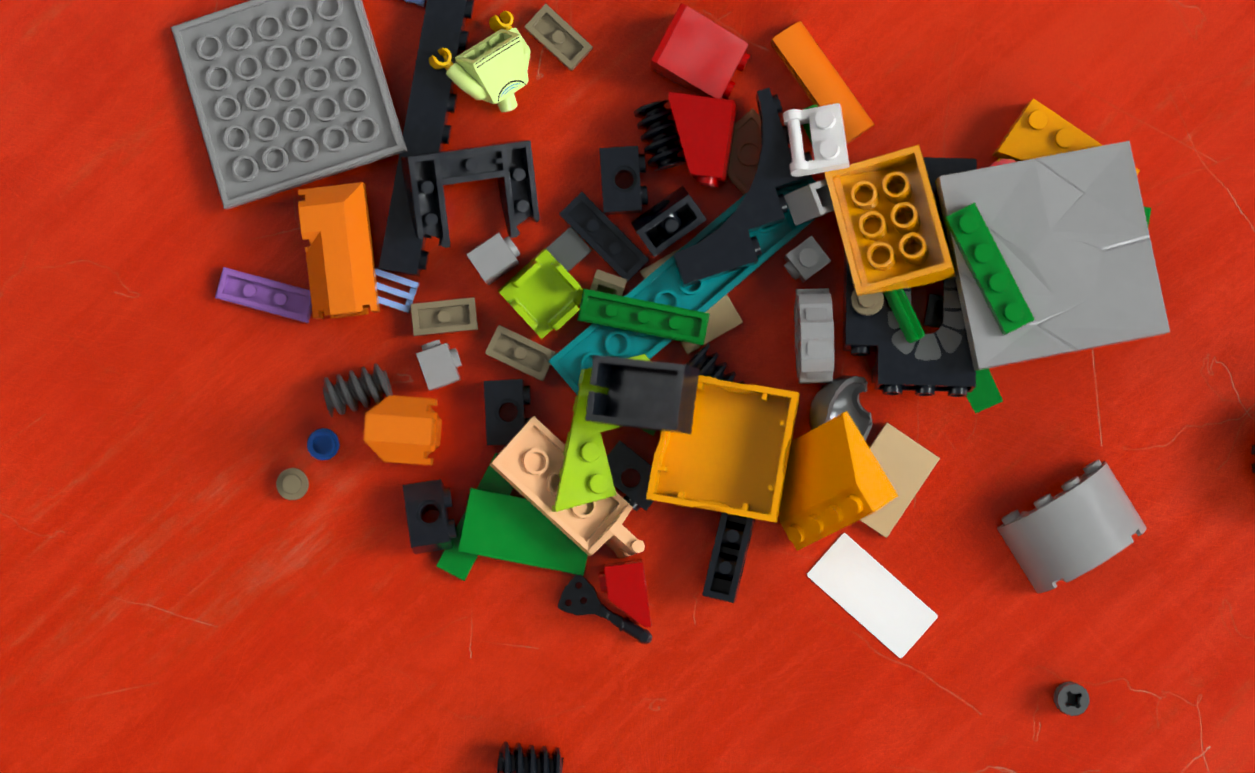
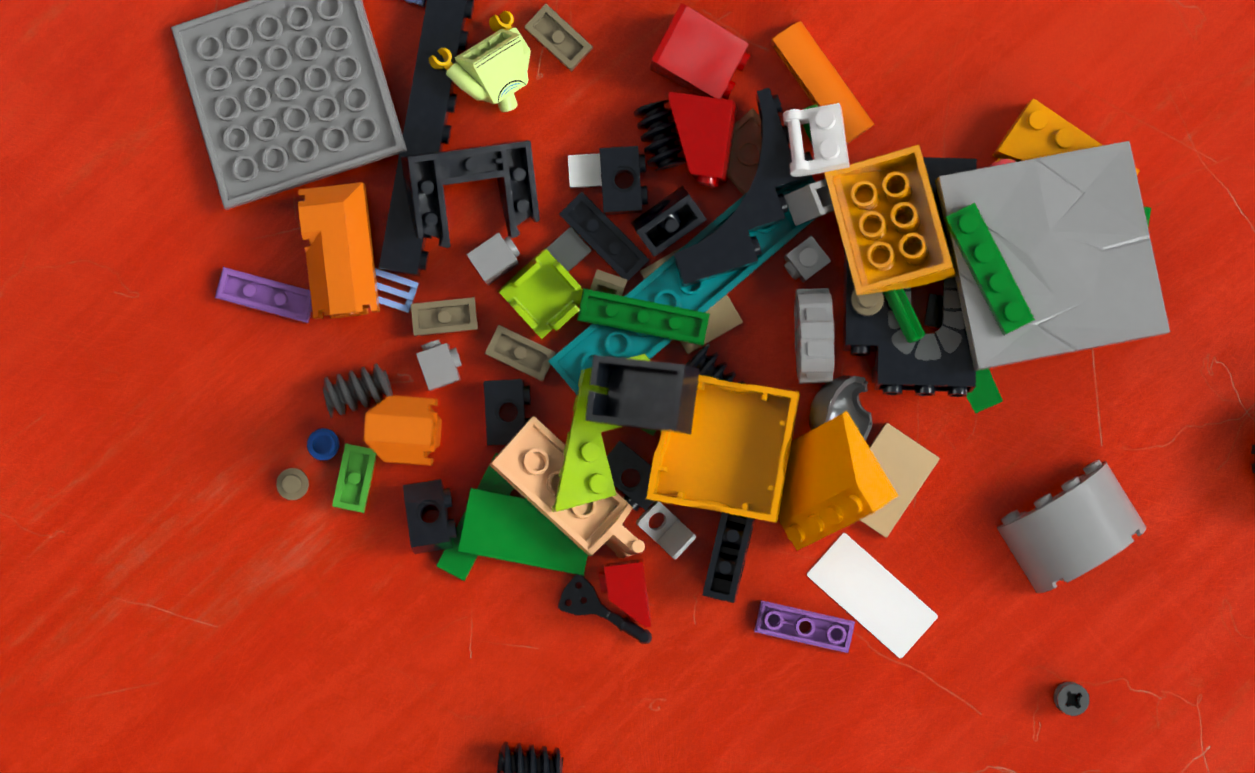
(354, 478): none -> bright green plate
(584, 170): none -> white tile
(671, 535): none -> light grey bracket
(824, 629): none -> medium lavender tile

